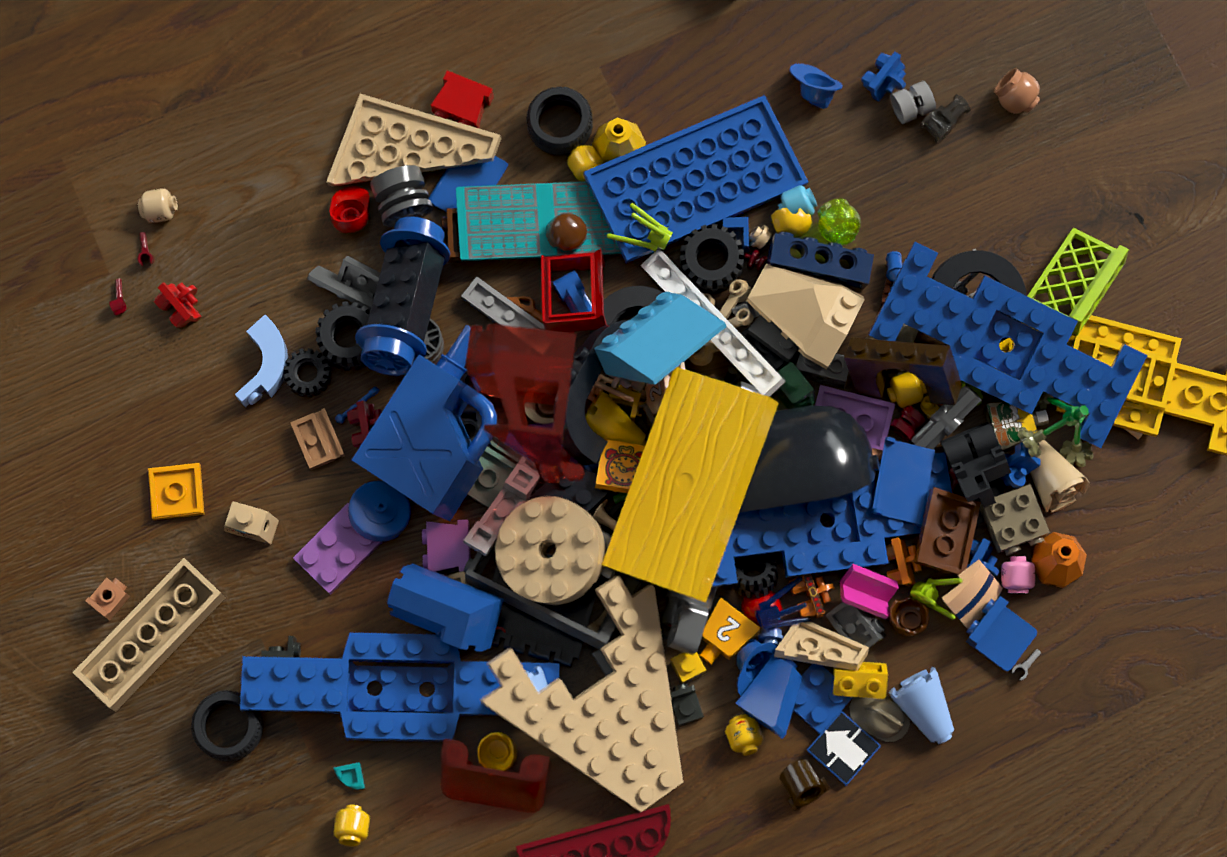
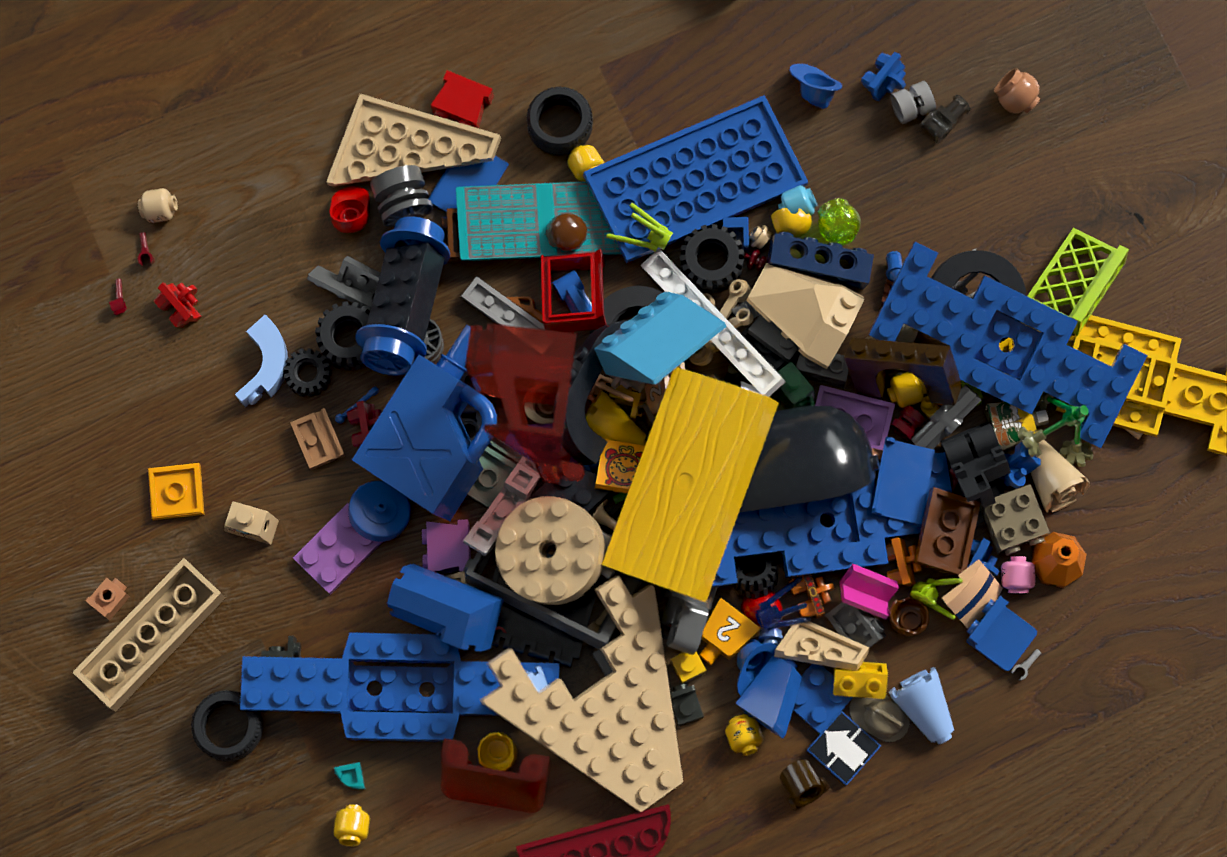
(617, 139): yellow cone -> none

